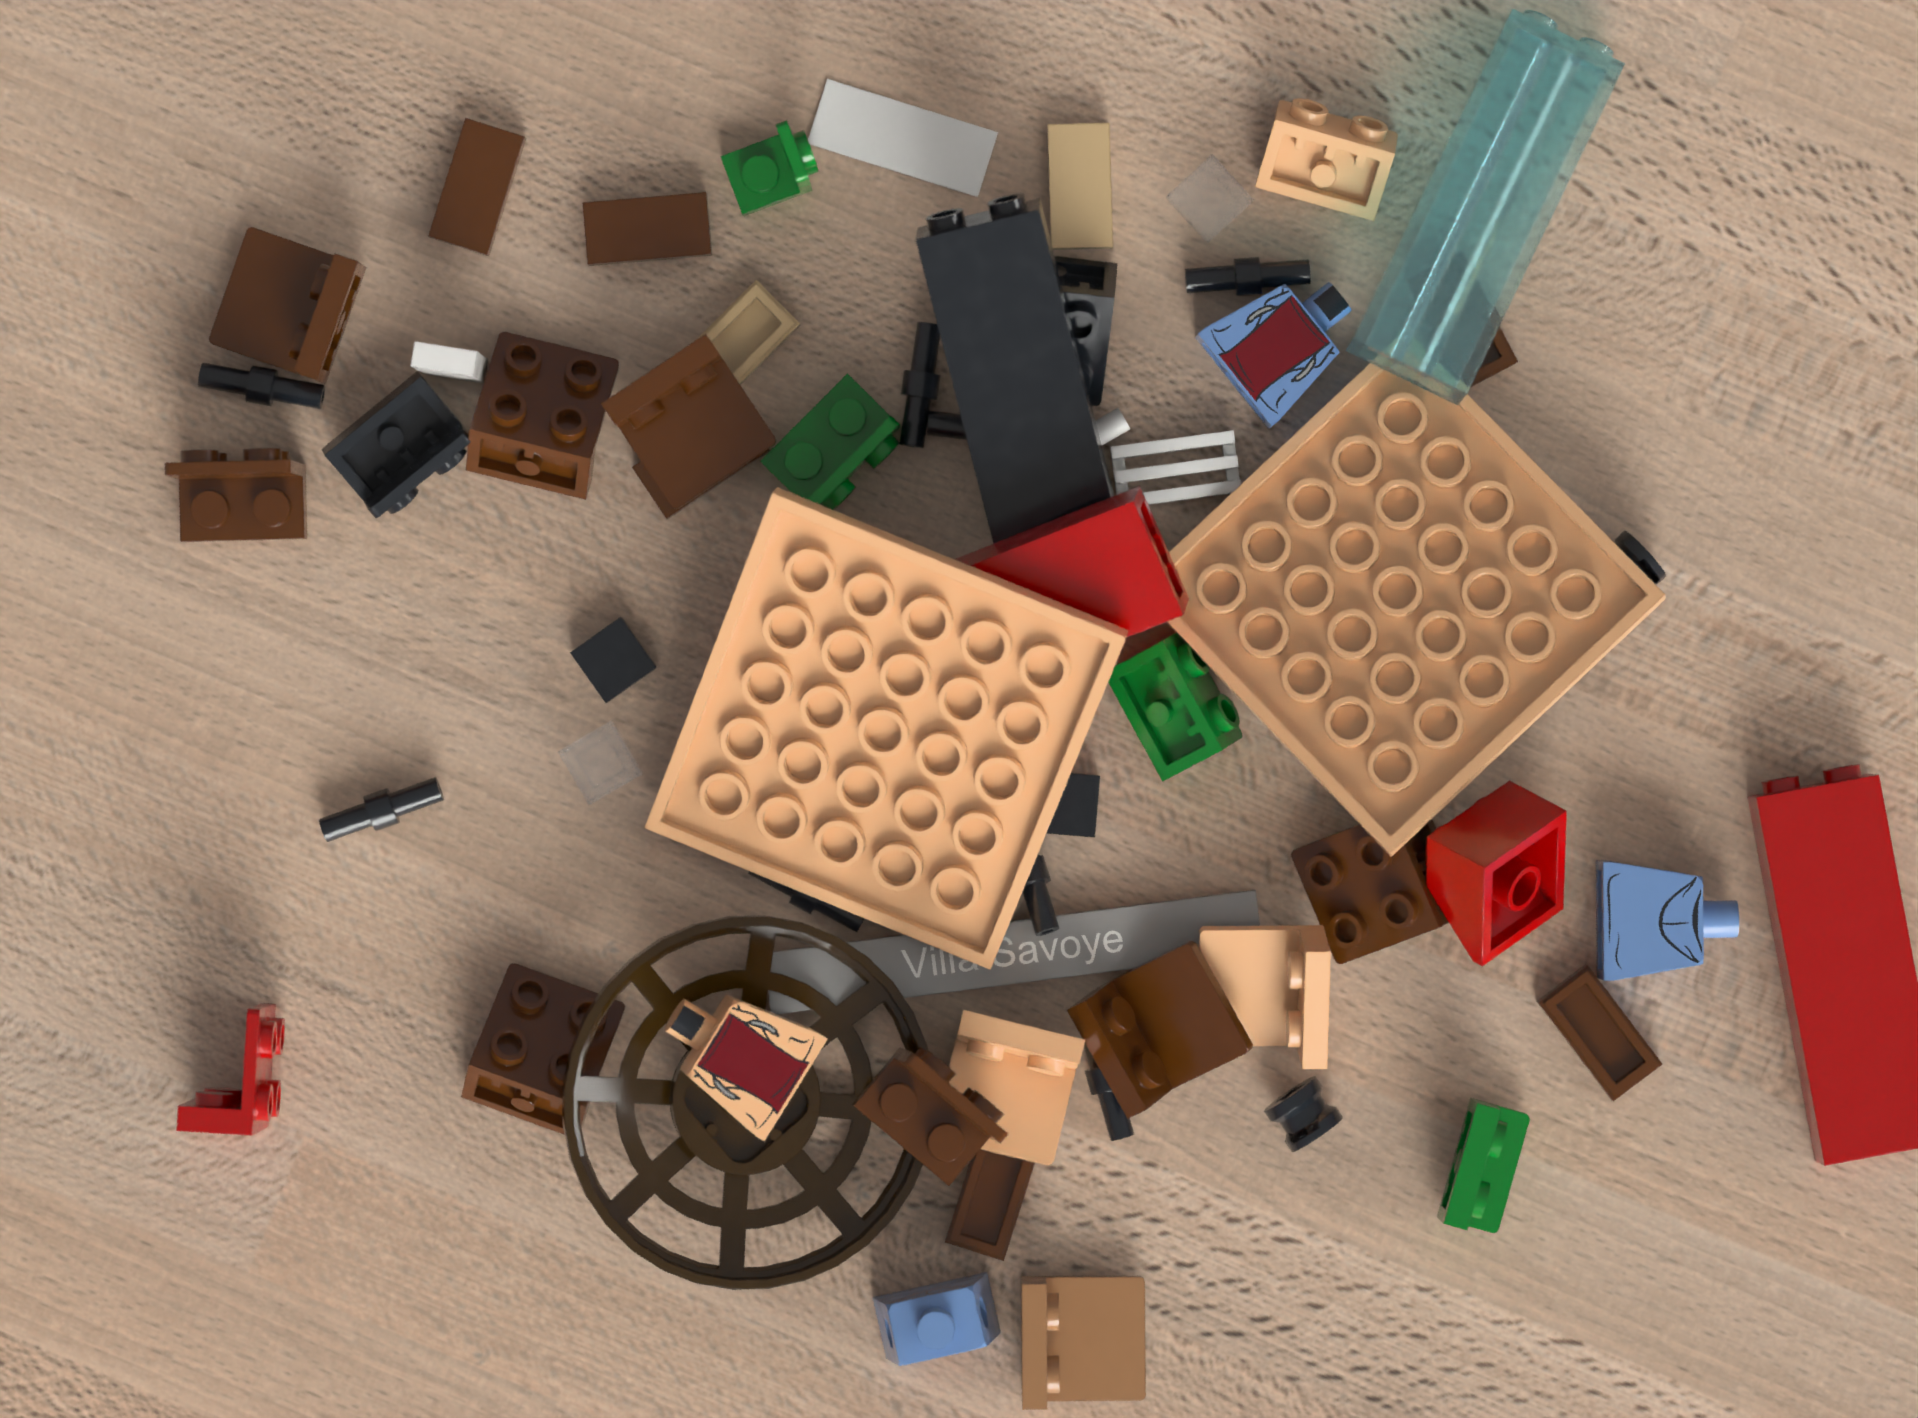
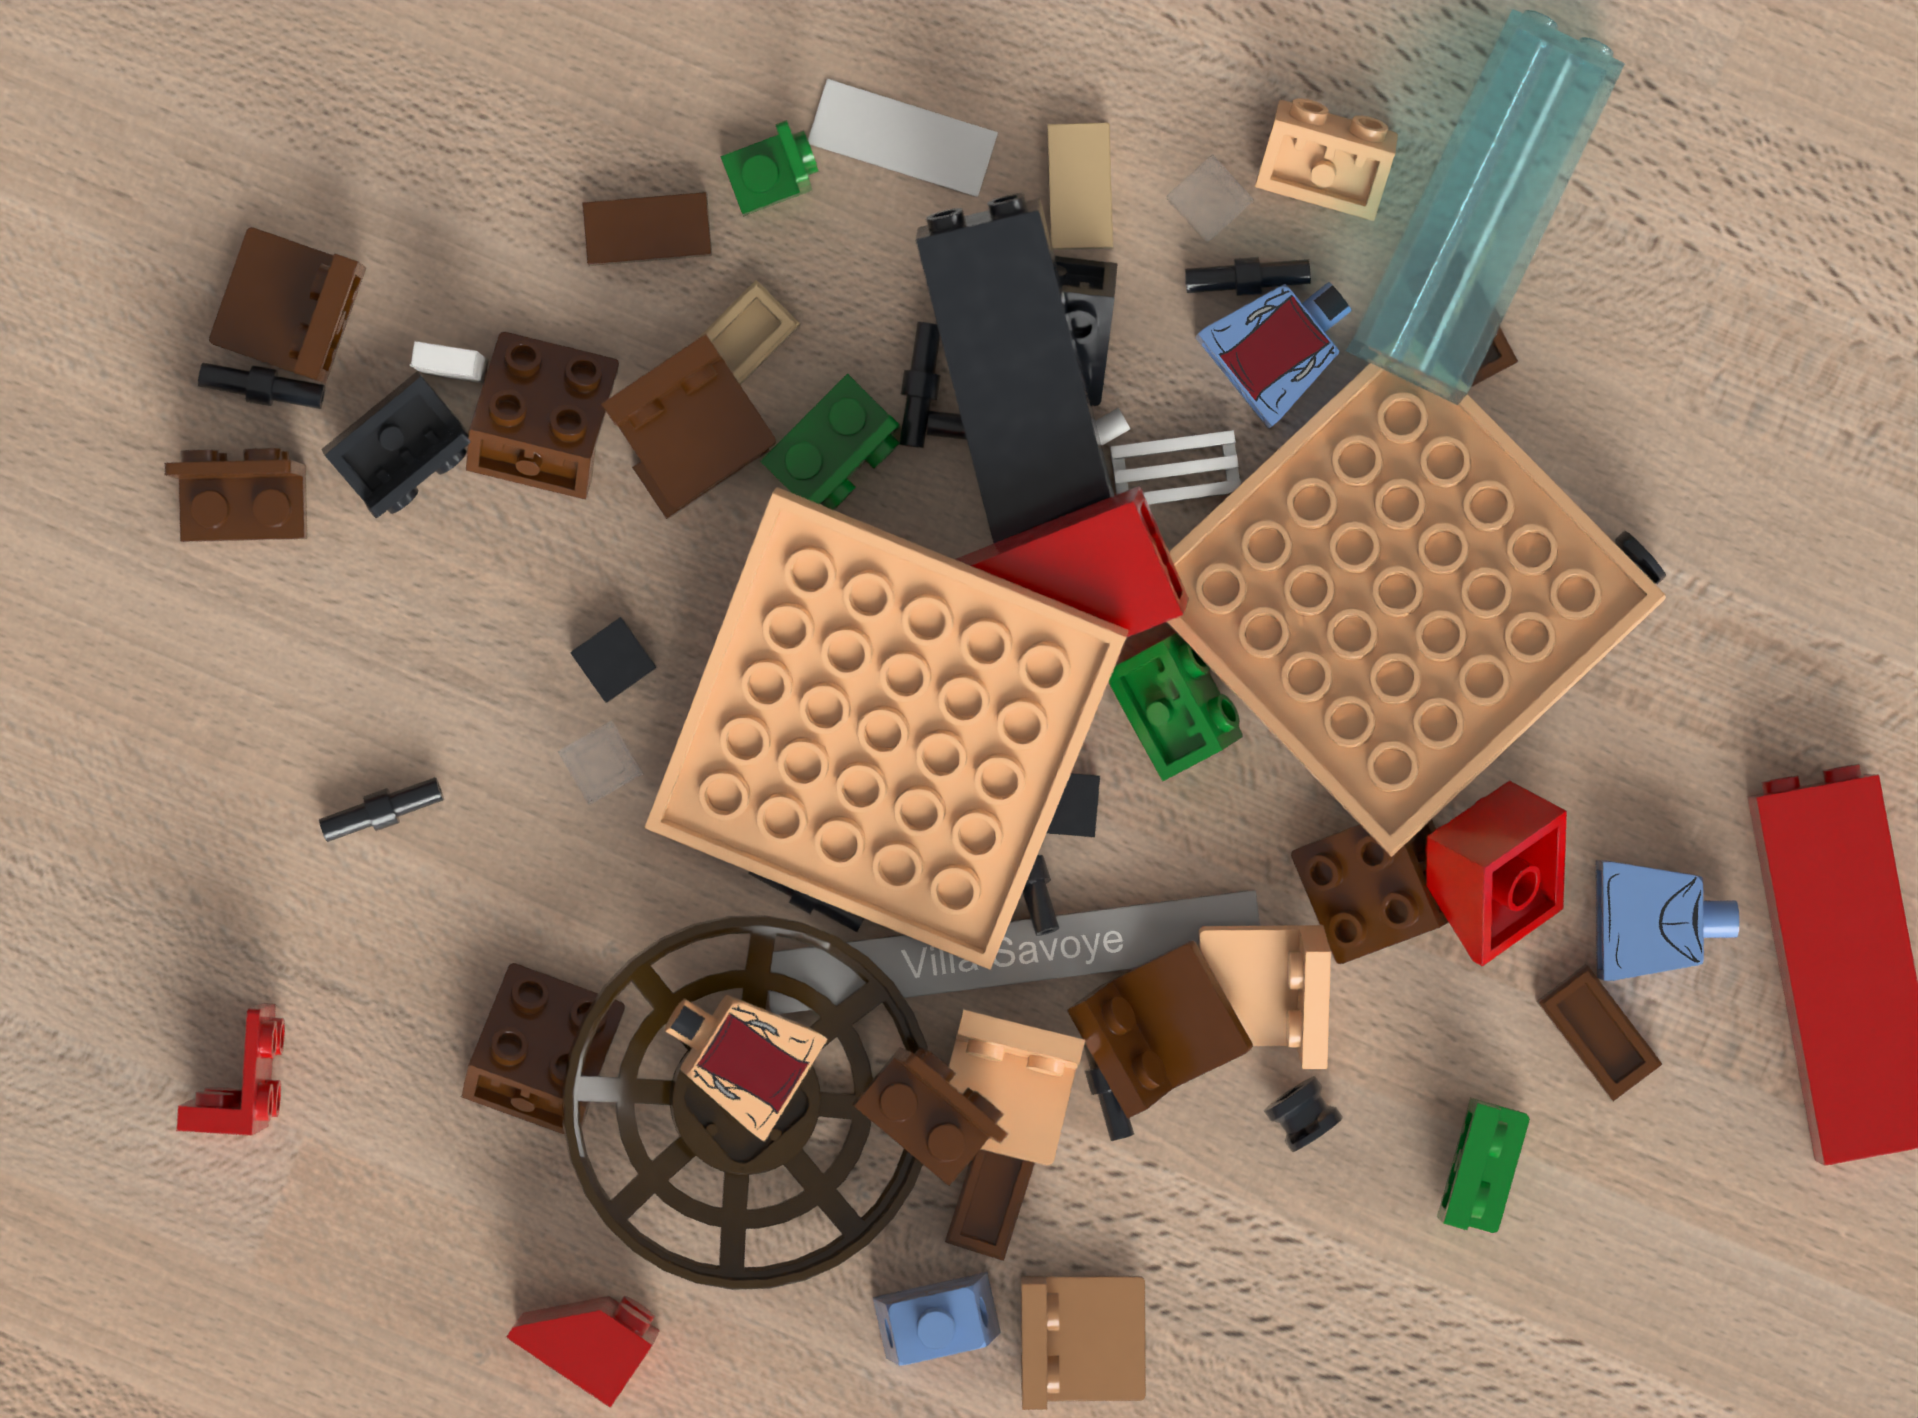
(477, 187): reddish brown tile -> none
(589, 1342): none -> red slope

